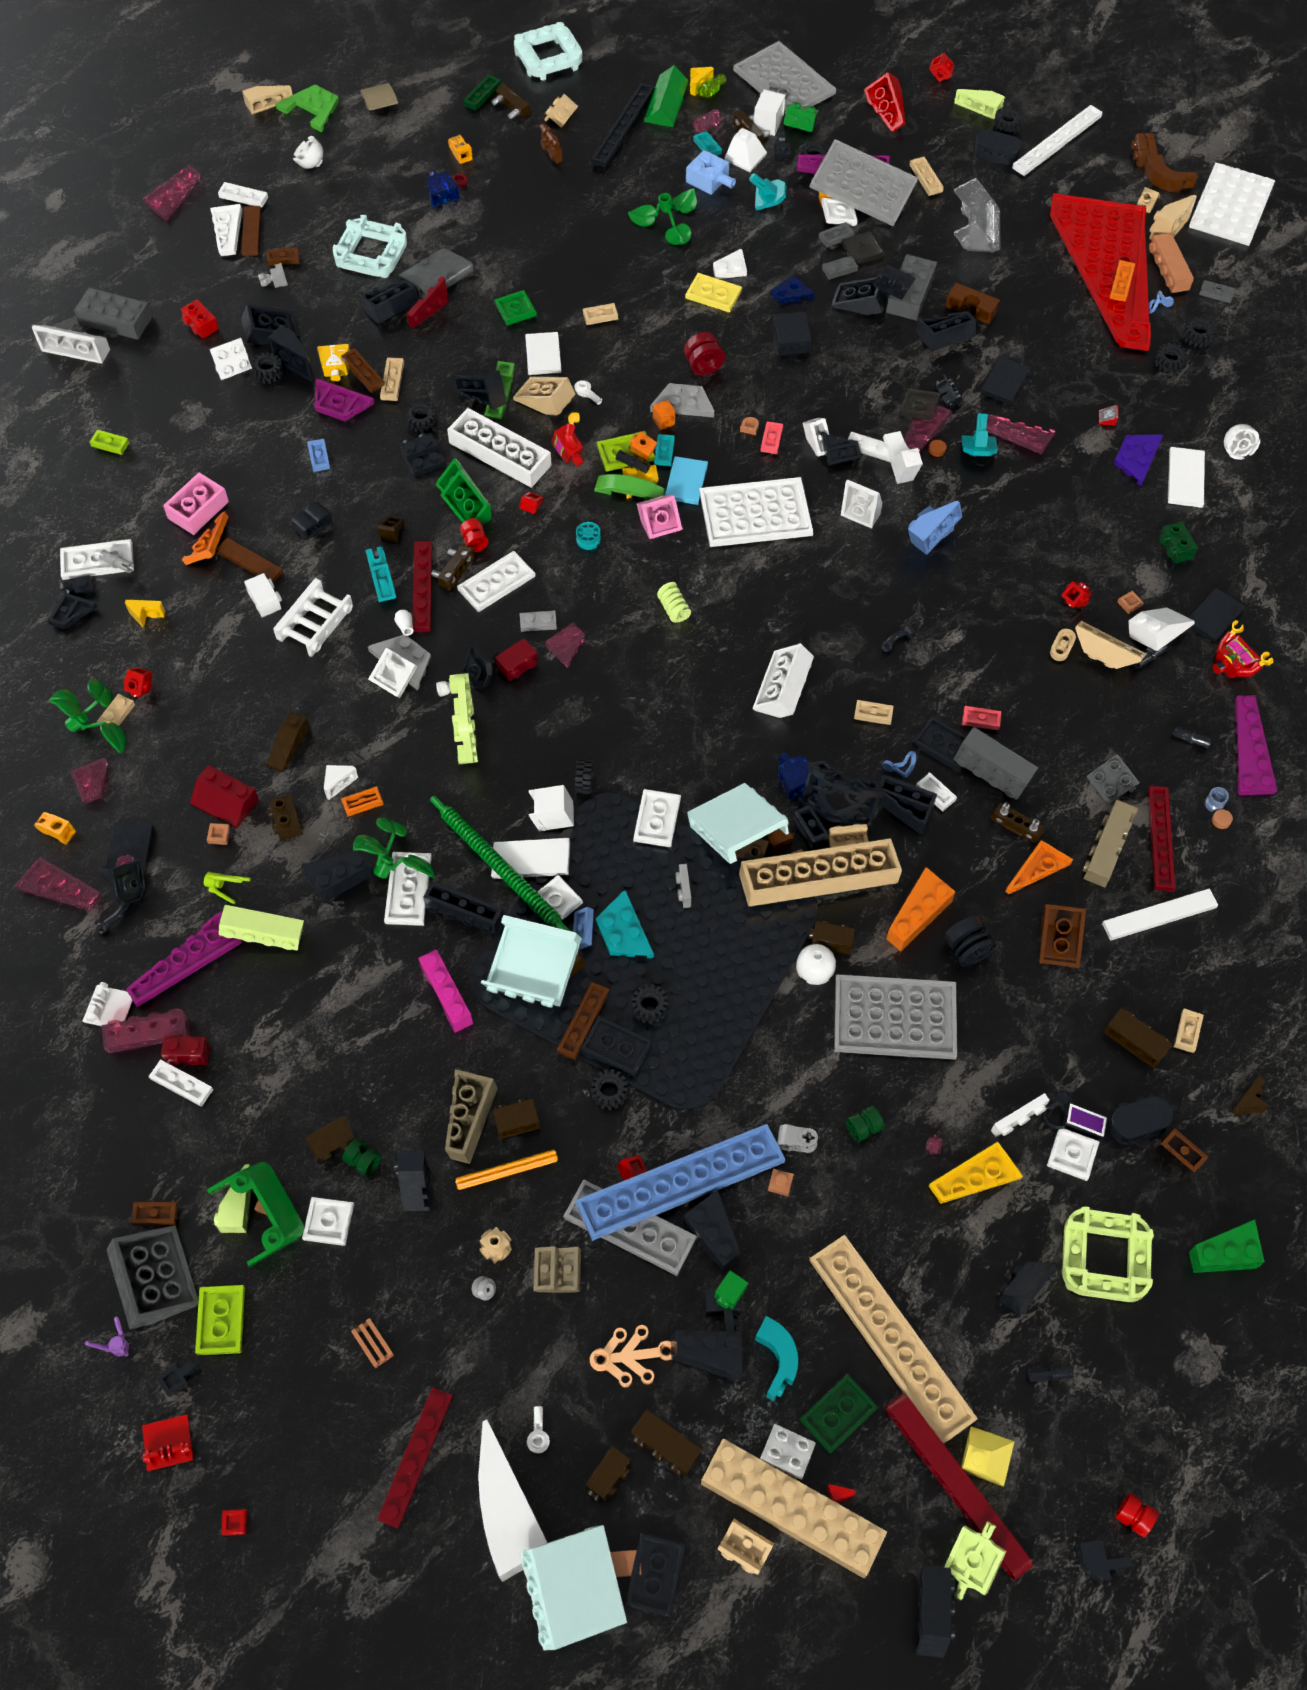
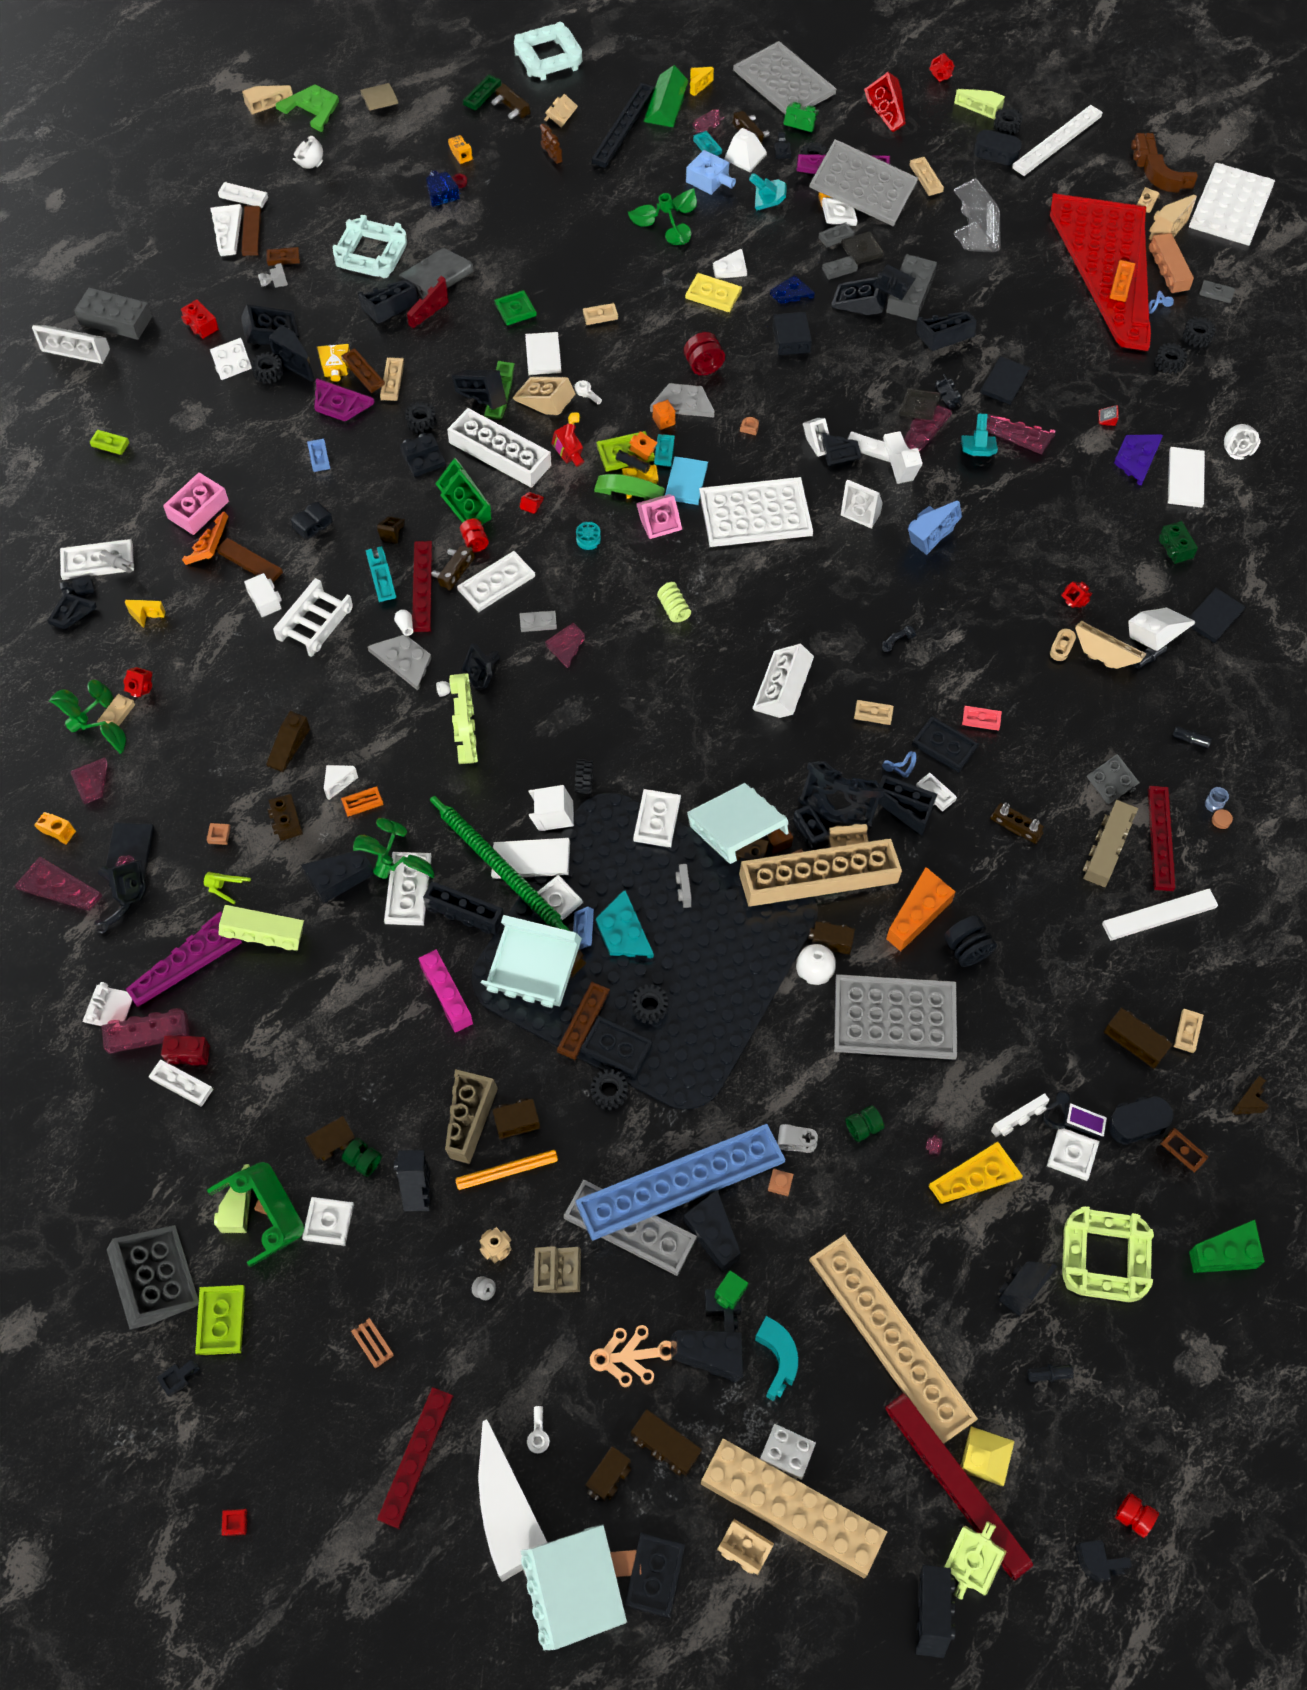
(116, 1345): medium lavender plant -> none
(154, 1213): reddish brown plate -> none
(167, 1443): red hinge -> none
(171, 193): clear pink wing -> none
(223, 796): dark red slope -> none
(393, 672): white plate -> none
(516, 660): dark red brick -> none
(631, 1167): red slope -> none
(711, 86): clear neon green arm -> none
(769, 111): white piece -> none
(771, 437): coral plate -> none
(793, 774): clear blue torso -> none
(838, 1413): dark green tile -> none
(839, 1494): red slope -> none
(937, 448): dark orange tile -> none
(963, 296): reddish brown arch -> none
(995, 763): dark grey brick -> none
(1041, 863): orange wing -> none
(1062, 935): reddish brown slope -> none
(1130, 602): nougat tile -> none
(1237, 657): torso -> none
(1253, 761): magenta wing -> none

